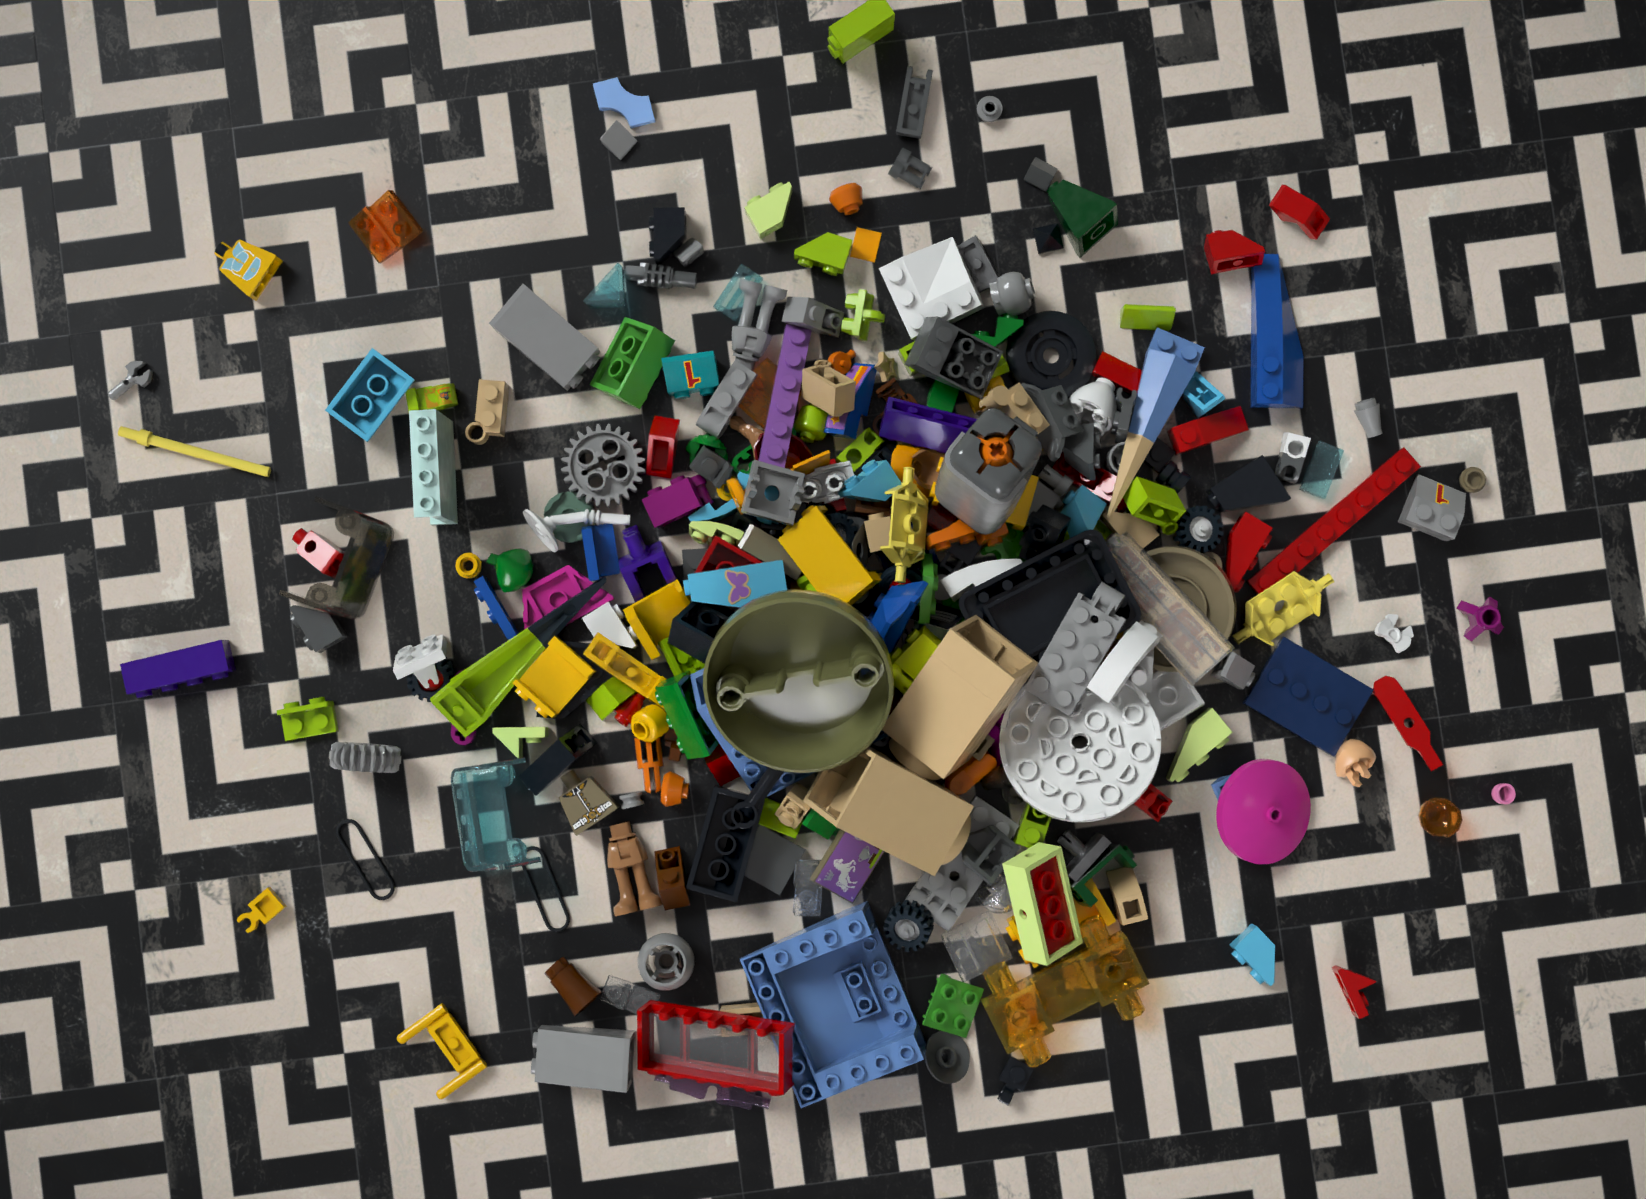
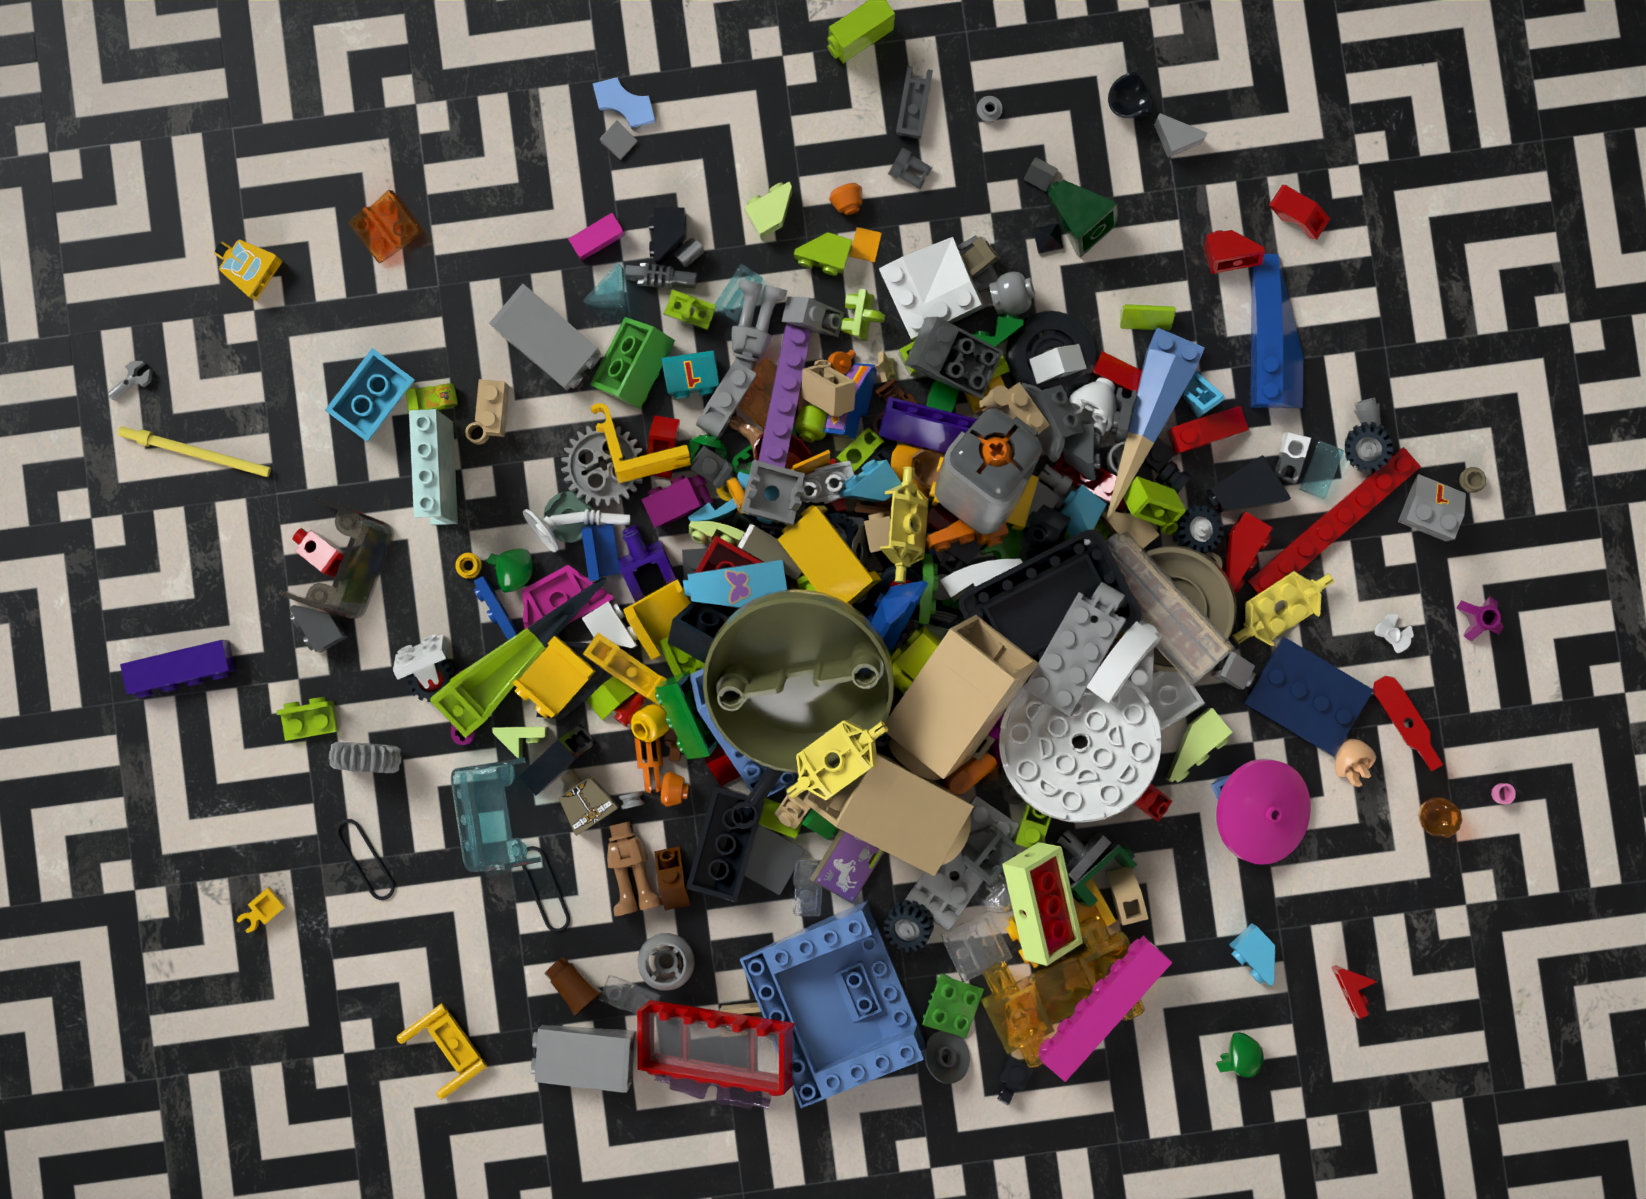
(596, 236): none -> dark pink slope
(642, 465): none -> yellow hinge
(680, 307): none -> lime hips
(856, 753): none -> light yellow plate
(980, 257): none -> dark tan panel
(1057, 363): none -> white slope
(1103, 1008): none -> dark pink brick
(1130, 97): none -> black helmet
(1177, 135): none -> light grey slope
(1243, 1056): none -> green piece
(1368, 446): none -> black wheel

